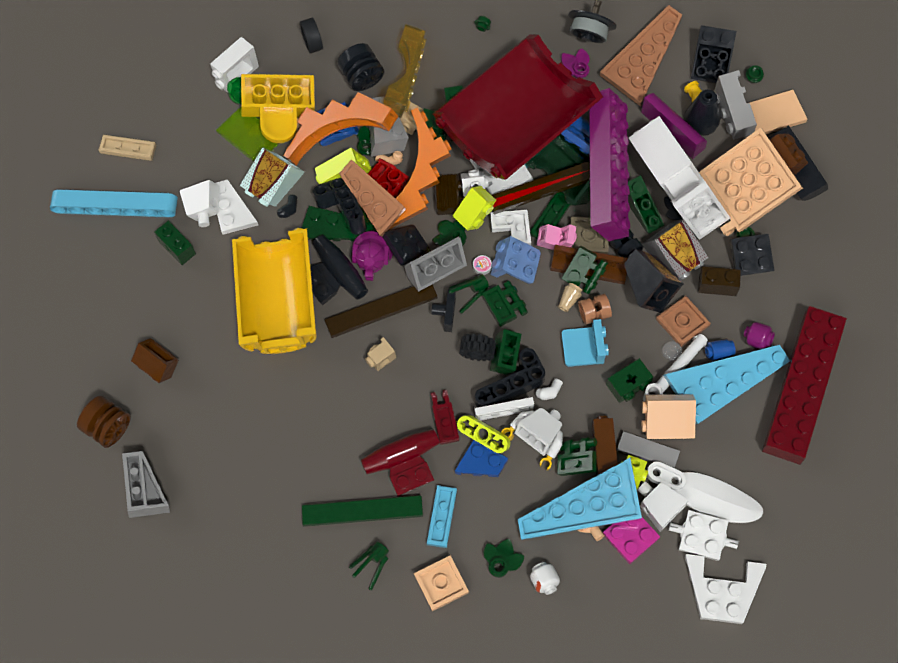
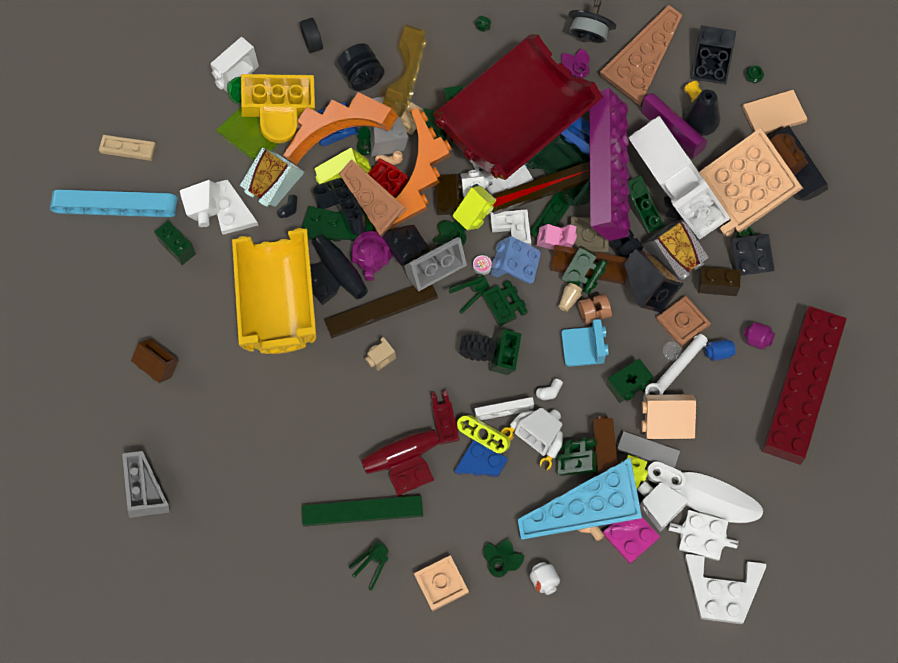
(103, 421): reddish brown wheel -> none
(441, 516): medium azure tile -> none
(446, 310): black tile -> none
(508, 385): black beam -> none
(725, 379): medium azure wing -> none
(733, 107): light grey wedge -> none

